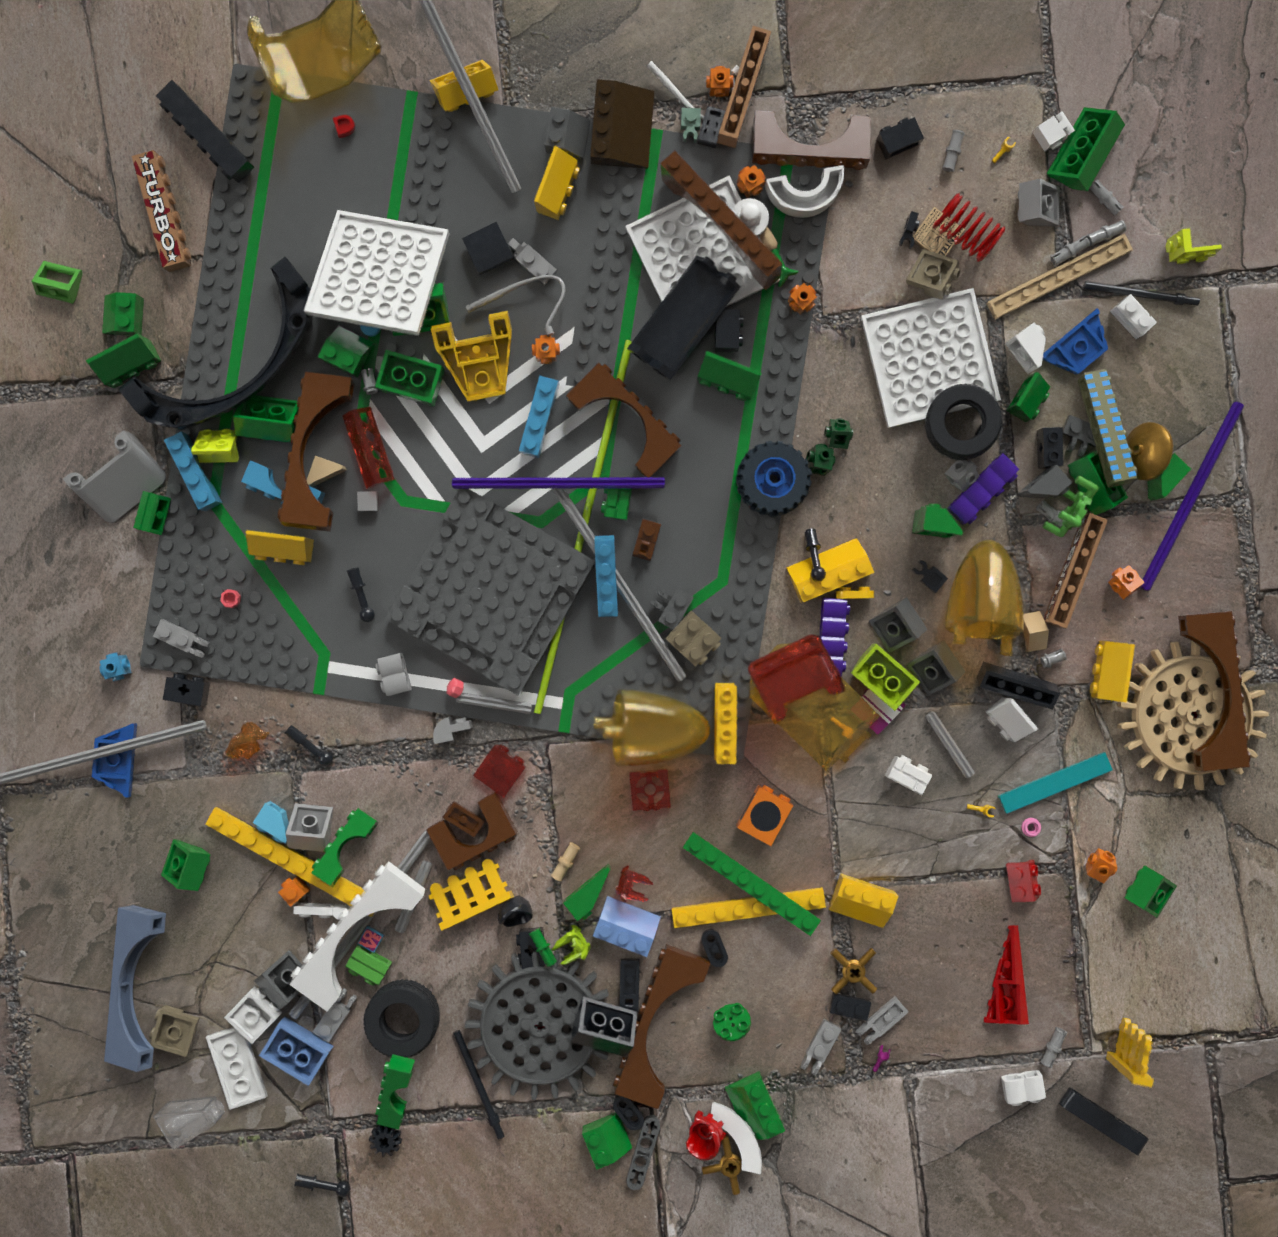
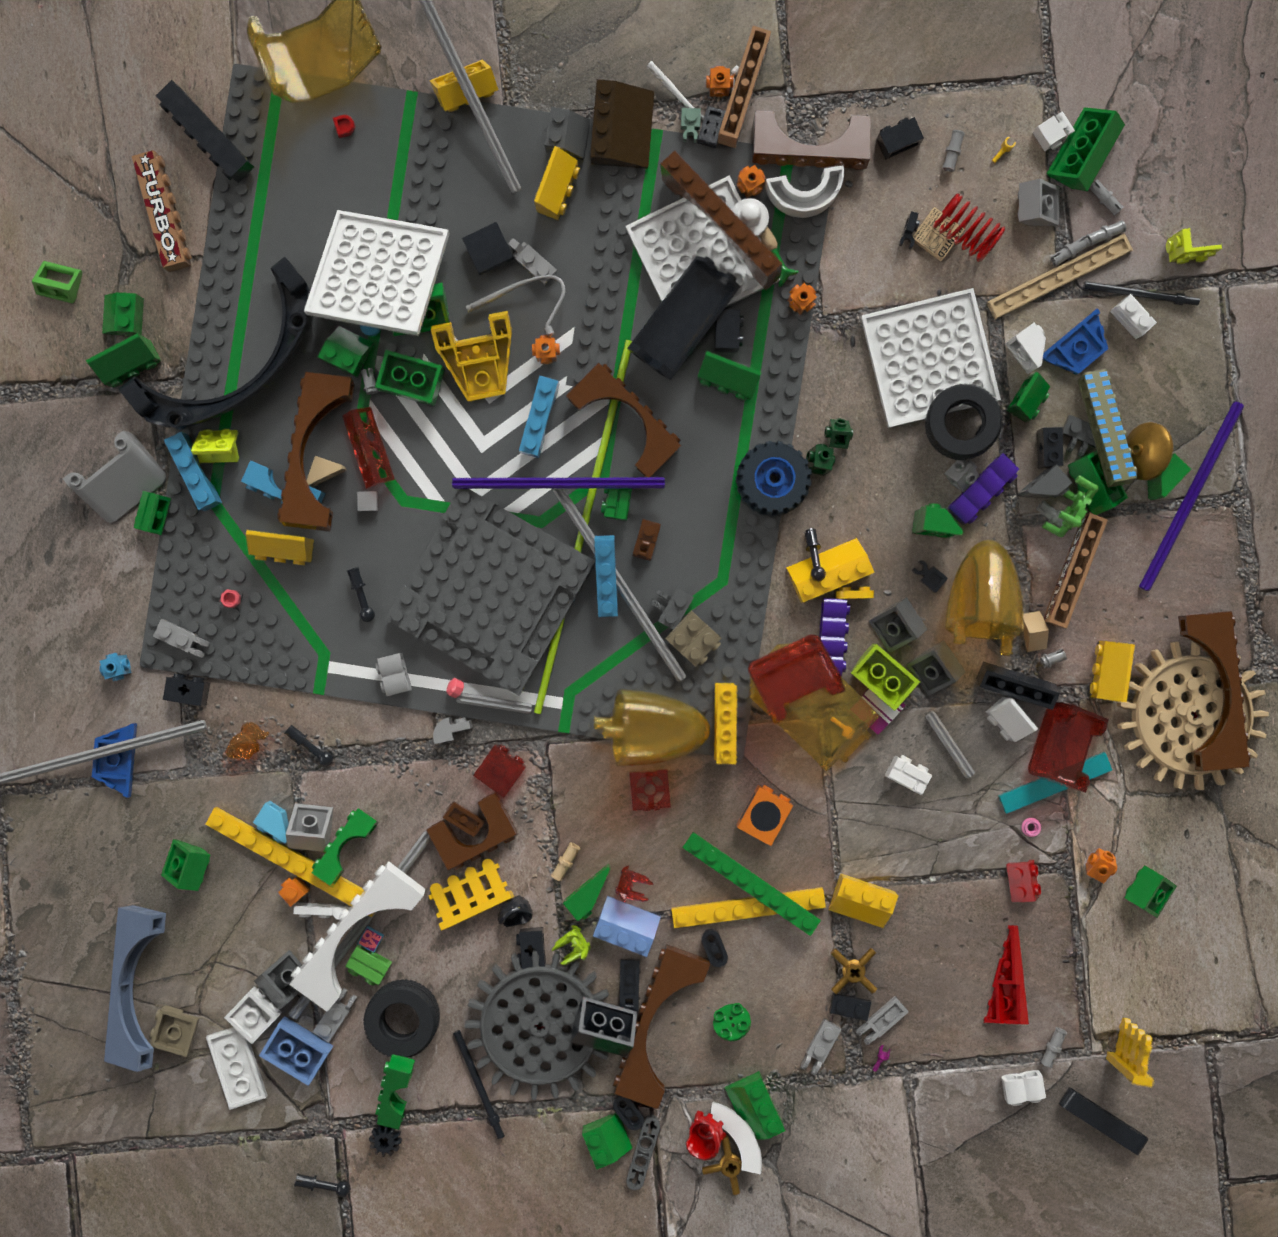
(188, 1118): clear slope -> none
(266, 418): green slope -> none
(420, 879): light grey axle -> none
(543, 947): green axle -> none
(934, 274): dark tan plate -> none
(984, 809): yellow hand -> none
(1065, 745): none -> clear red windscreen
(1125, 581): orange brick -> none

